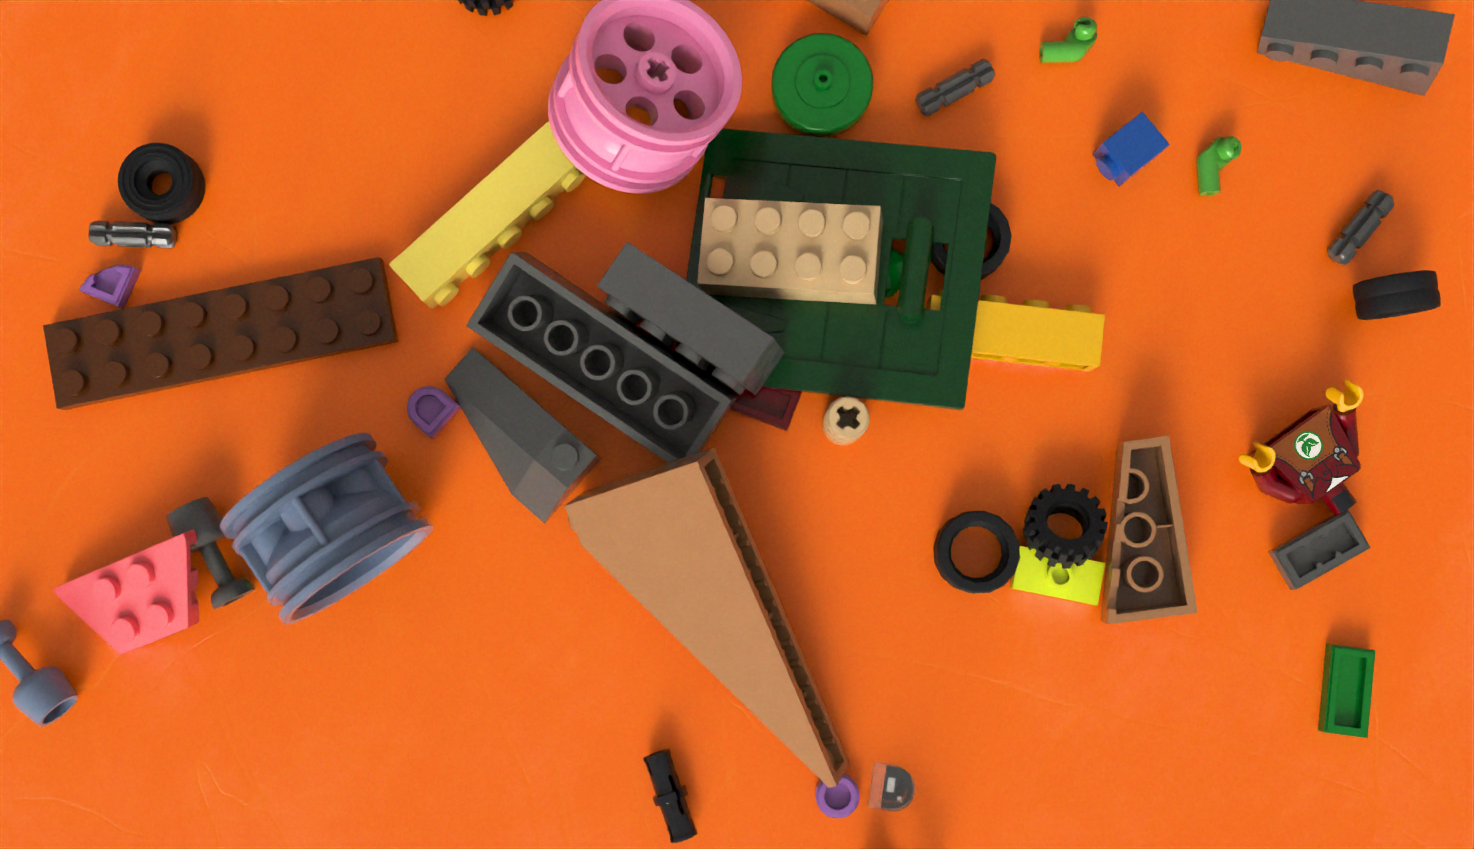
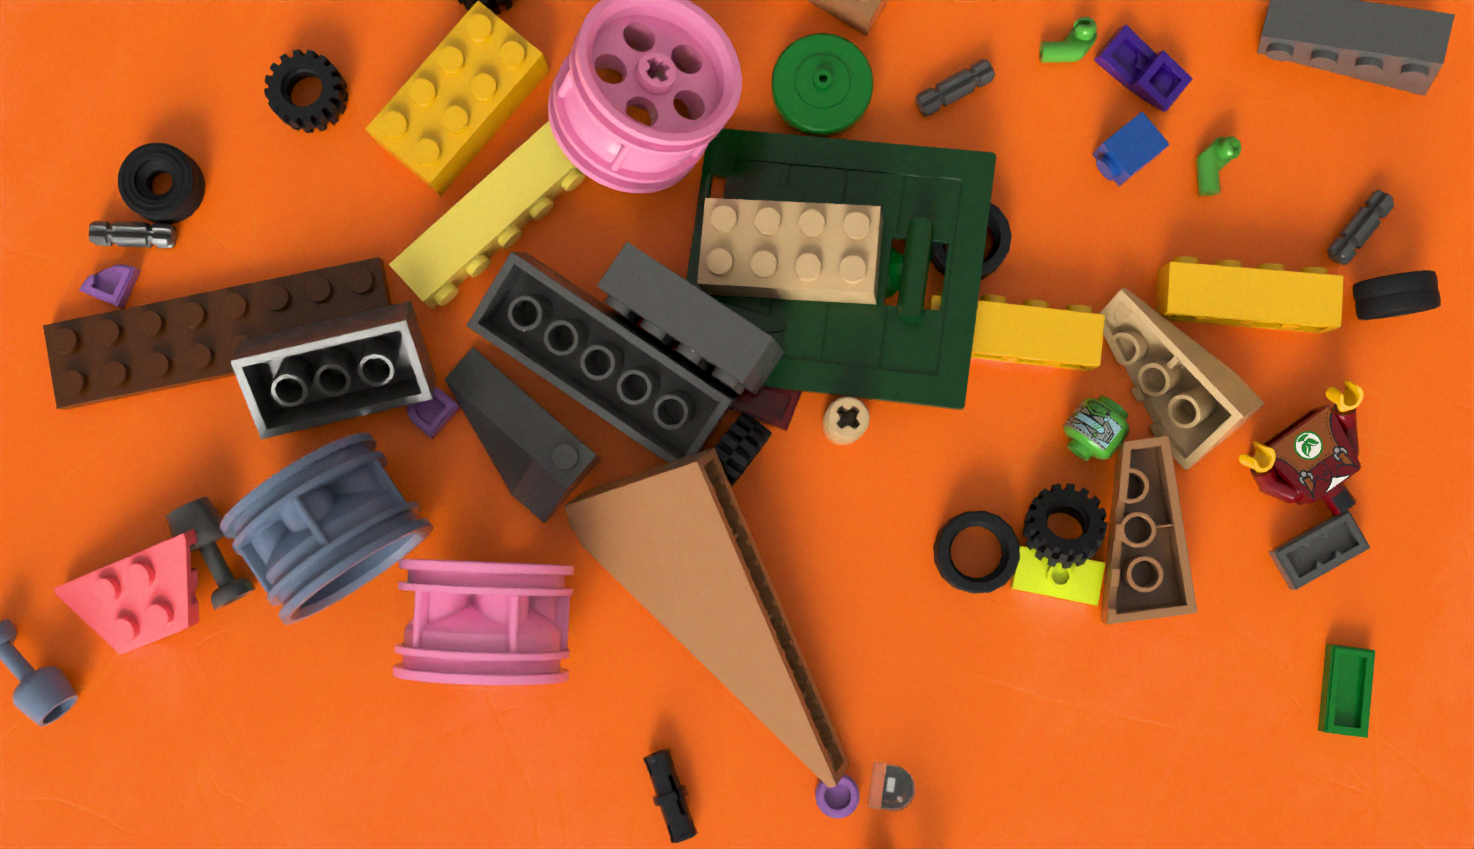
(289, 74): none -> black tyre
(334, 370): none -> dark grey brick
(459, 98): none -> yellow brick
(485, 623): none -> bright pink wheel
(741, 445): none -> black tyre
(1096, 428): none -> head
(1141, 70): none -> dark purple slope
(1176, 379): none -> tan wedge
(1249, 296): none -> yellow brick

